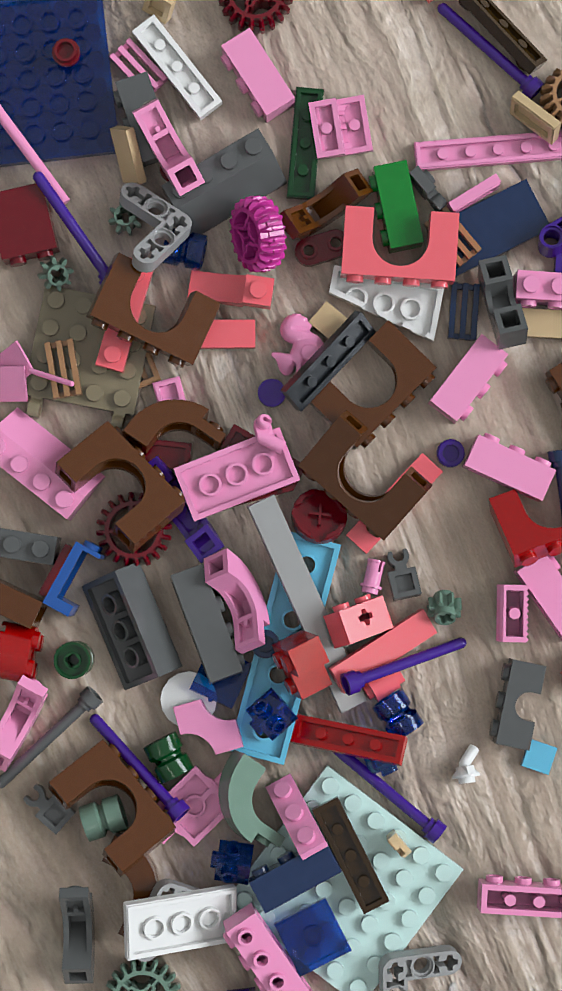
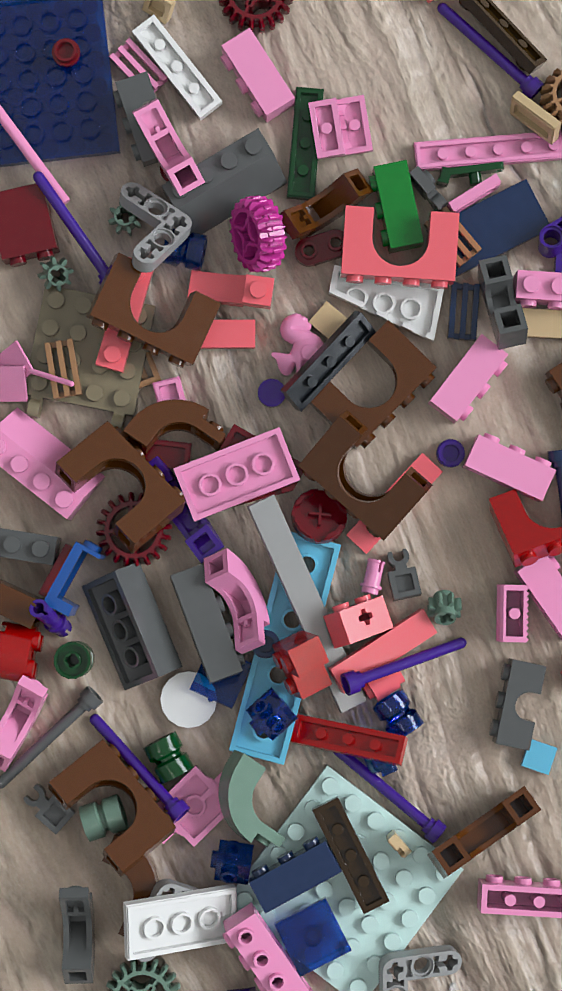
(51, 618): none -> dark purple pin
(128, 154): tan tile -> none
(218, 732): bright pink tile -> none
(264, 434): bright pink arm -> none
(296, 816): bright pink plate -> none
(465, 772): white plate -> none
(473, 172): none -> dark green piece
(484, 832): none -> reddish brown arch

